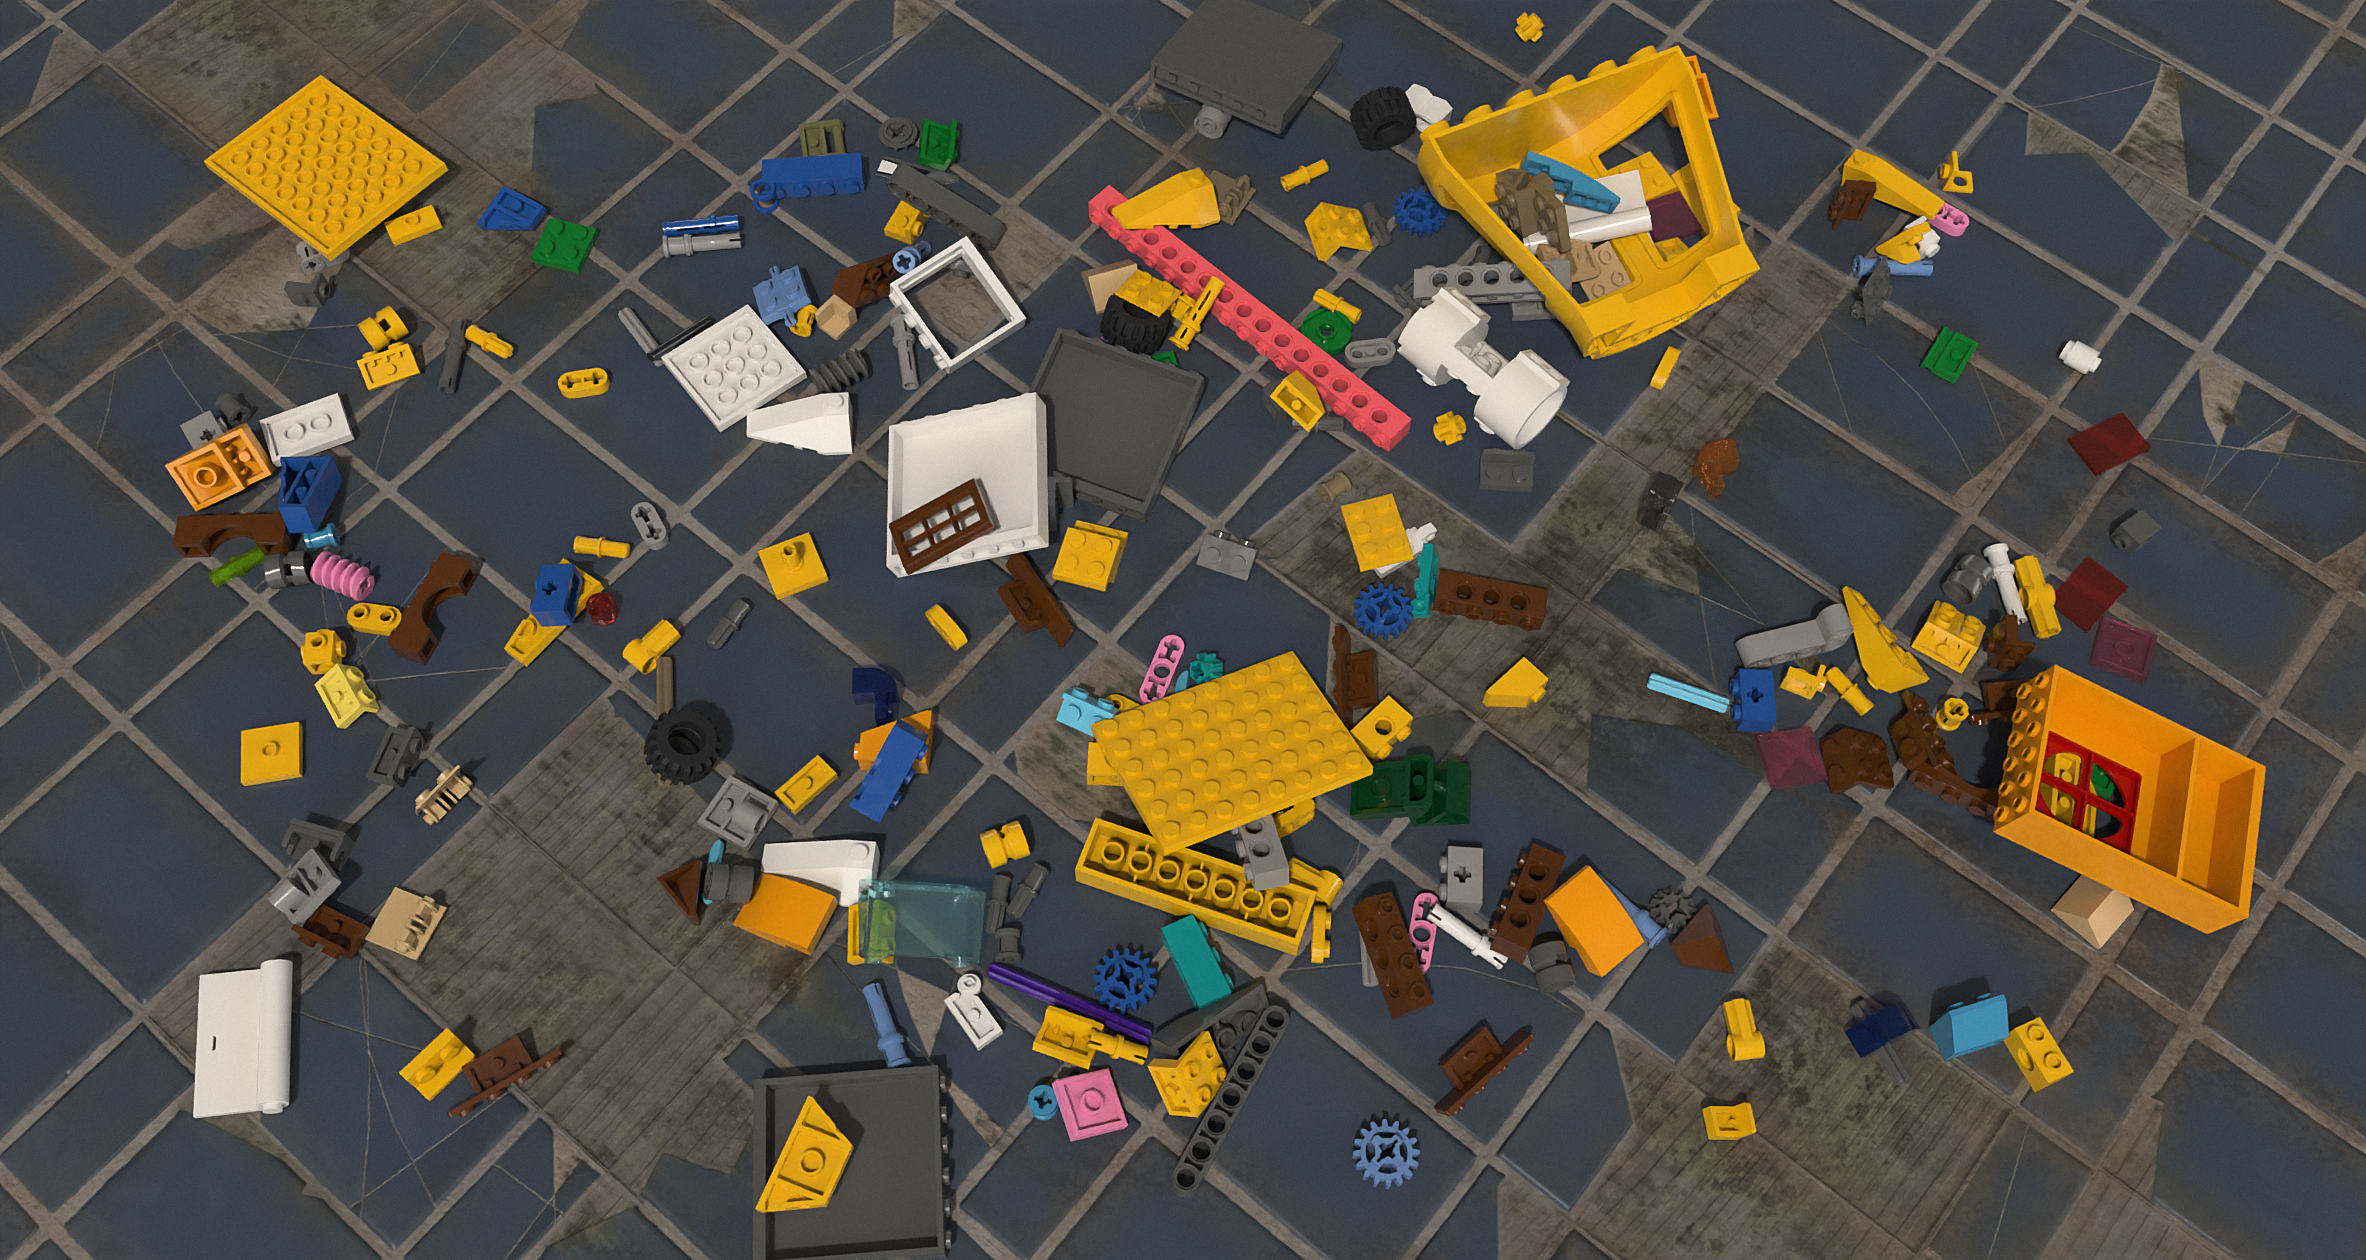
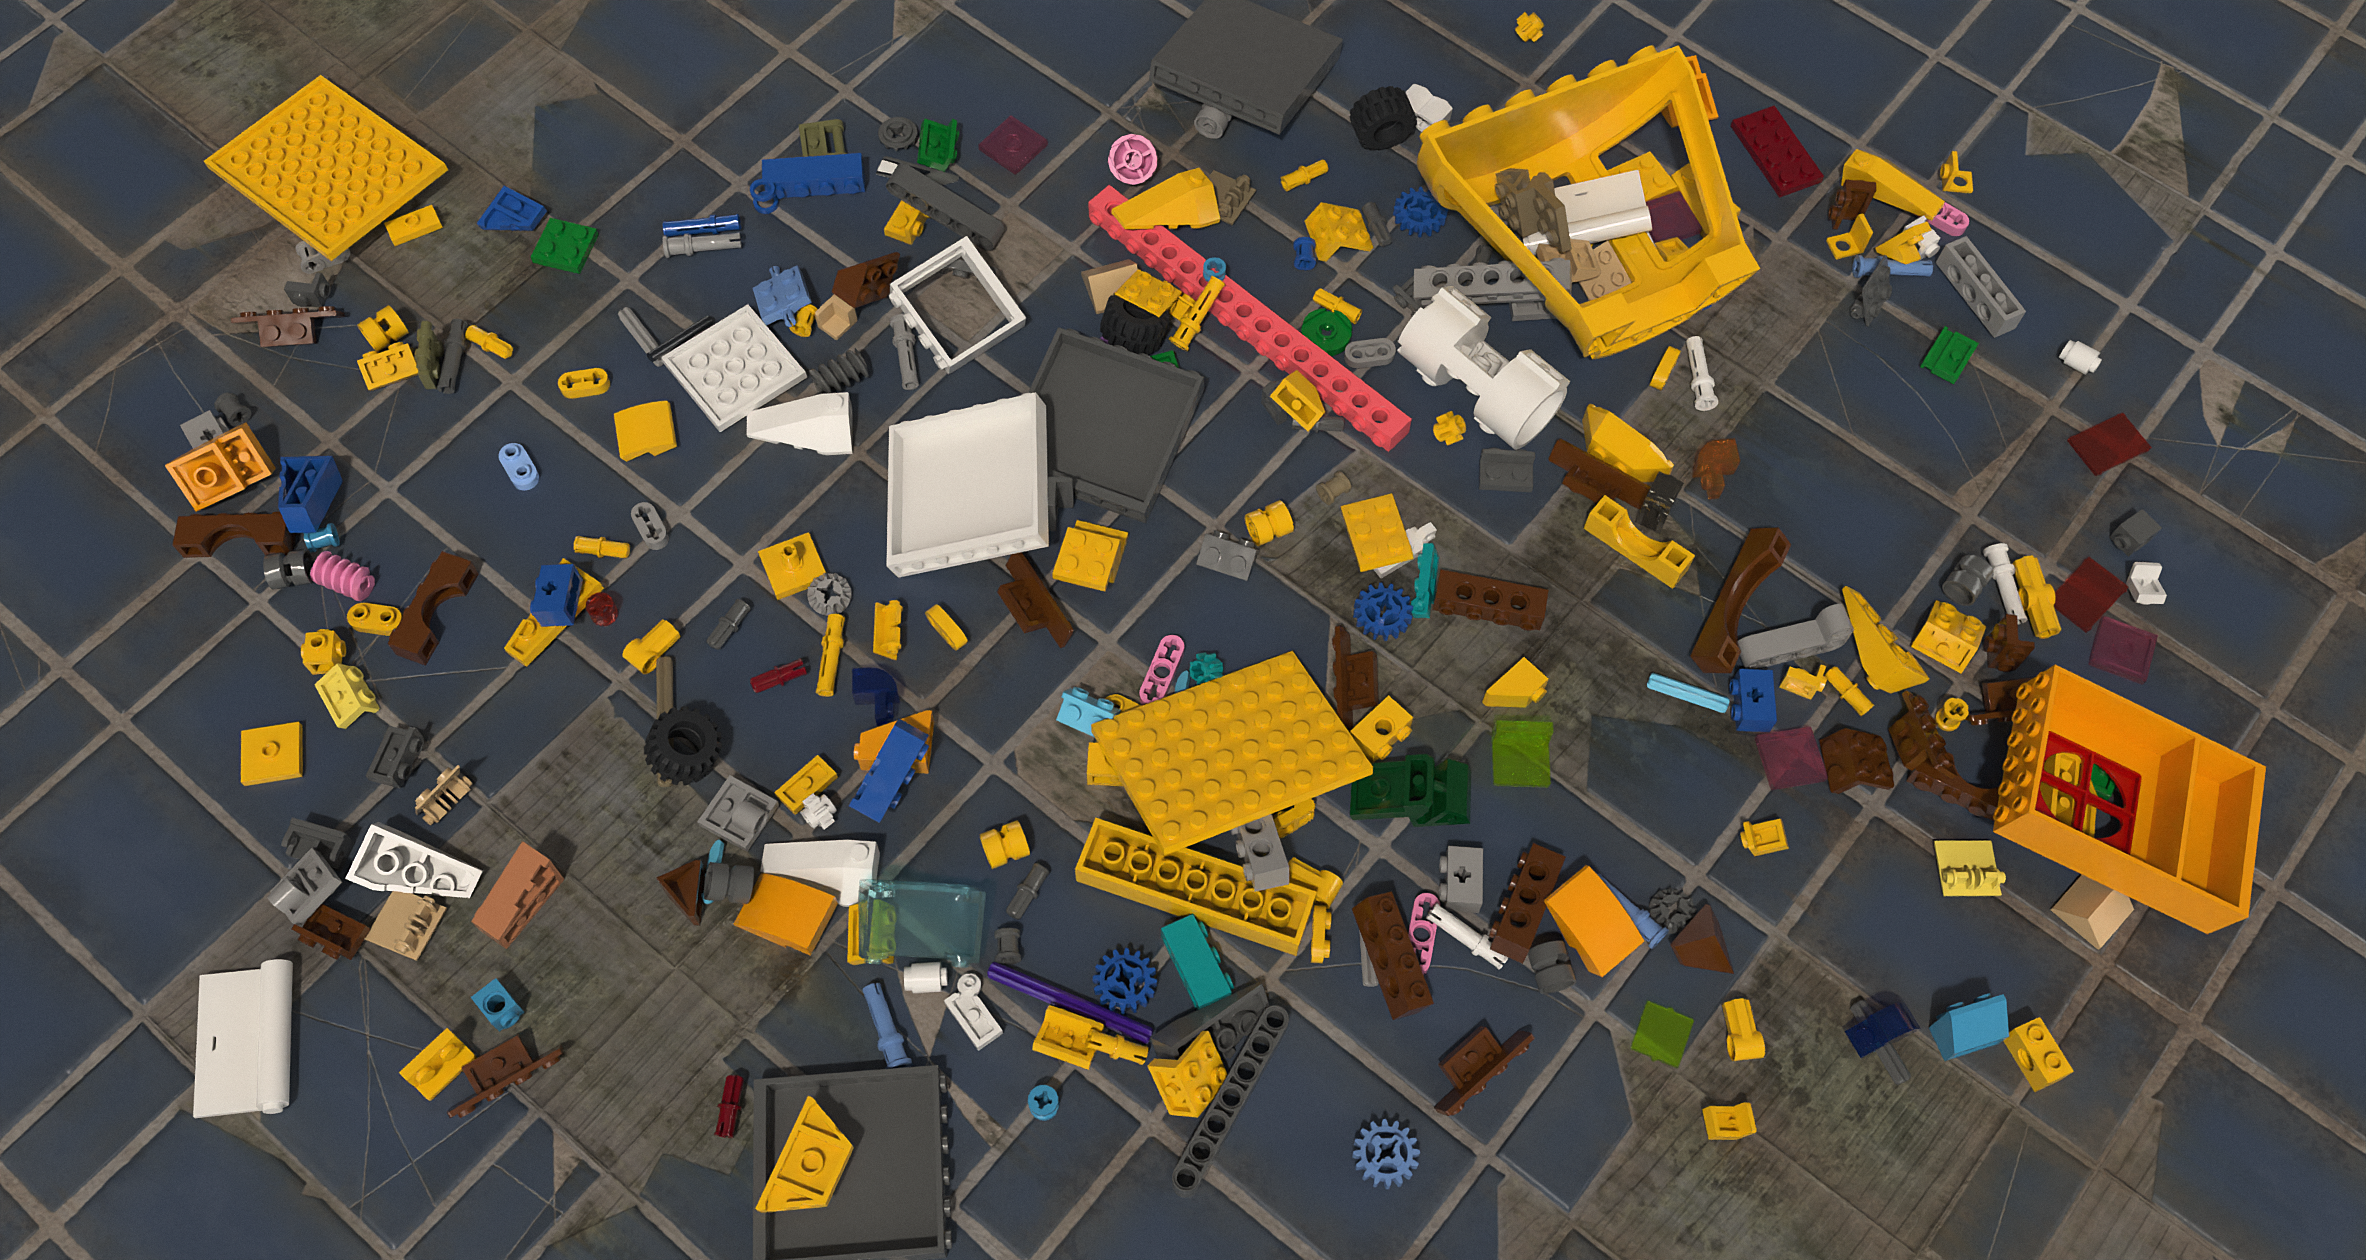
(236, 566): clear neon green pin -> none
(287, 329): none -> reddish brown bracket
(307, 429): white plate -> none
(408, 865): none -> white wedge
(428, 355): none -> olive plate
(489, 997): none -> dark azure brick
(517, 465): none -> light blue plate
(517, 895): none -> nougat wedge
(645, 430): none -> yellow slope
(729, 1106): none -> dark red axle
(777, 676): none -> dark red axle
(818, 811): none -> white gear
(831, 643): none -> yellow pin
(835, 604): none -> light grey gear
(886, 629): none -> yellow hinge
(913, 257): medium blue pin -> none
(925, 977): none -> white brick
(949, 544): reddish brown piece -> none
(997, 903): dark grey axle -> none
(1013, 145): none -> clear pink tile
(1089, 1104): bright pink tile -> none
(1133, 159): none -> bright pink cylinder
(1216, 263): none -> dark azure bush
(1265, 524): none -> yellow wheel
(1304, 253): none -> blue bush
(1521, 753): none -> clear neon green bracket
(1577, 186): dark azure slope -> none
(1595, 477): none -> reddish brown bracket
(1622, 445): none -> yellow wedge
(1661, 559): none -> yellow arch
(1662, 1034): none -> clear neon green piece
(1702, 383): none -> white pin
(1759, 557): none -> reddish brown arch
(1764, 837): none -> yellow bracket
(1777, 151): none -> dark red plate
(1856, 238): none -> yellow bracket
(1968, 868): none -> light yellow hinge
(1980, 286): none -> light grey brick
(2144, 583): none -> white bracket

